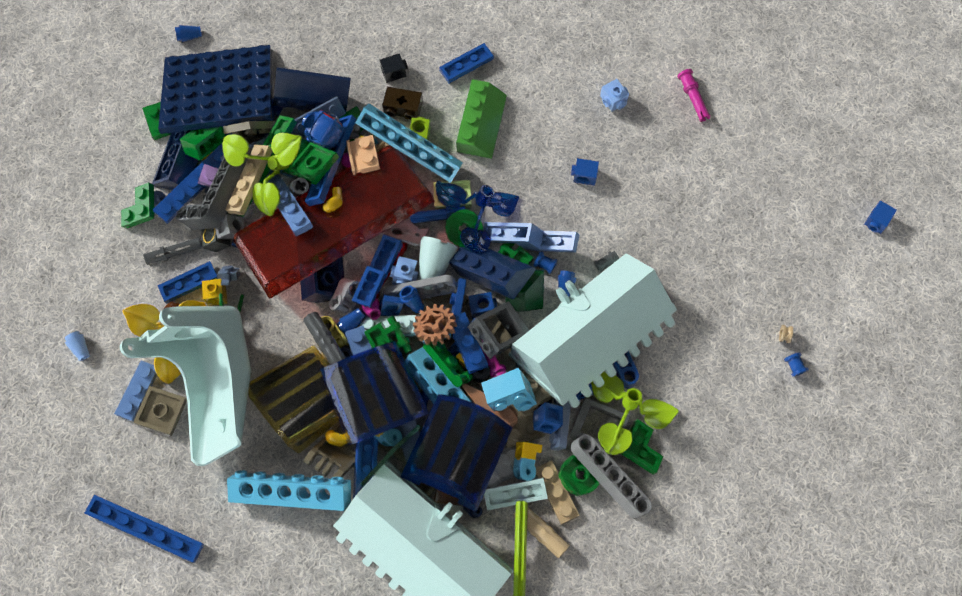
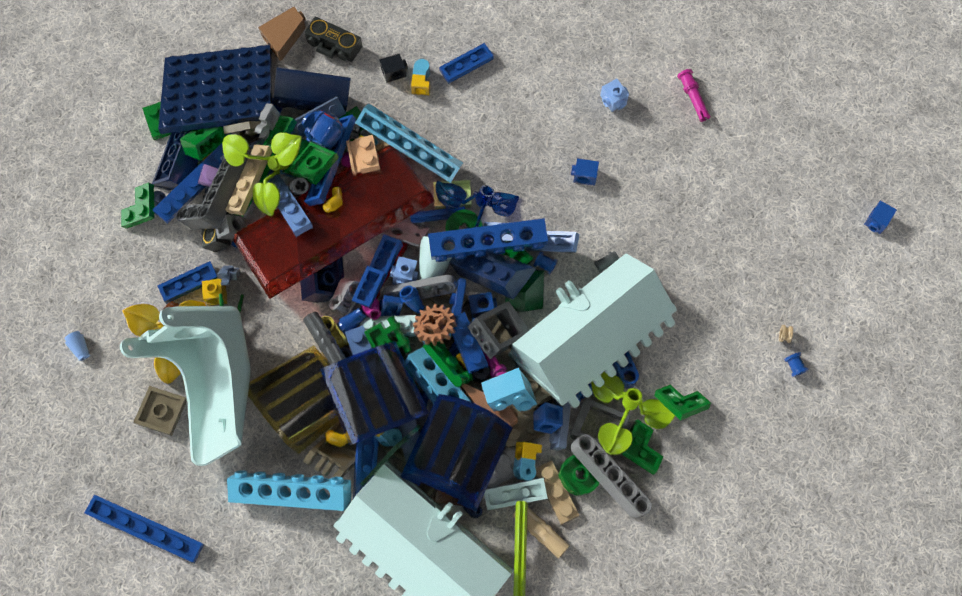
(136, 390): medium blue plate -> none
(151, 256): dark grey pin -> none
(186, 33): blue cone -> none
(268, 119): none -> light grey plate
(283, 31): none -> medium nougat slope
(335, 39): none -> pearl dark grey piece
(402, 103): dark brown brick -> none
(419, 81): none -> leg
(421, 124): lime brick -> none
(481, 119): bright green slope -> none
(535, 227): none -> blue brick
(563, 278): blue cone -> none
(682, 405): none -> green plate

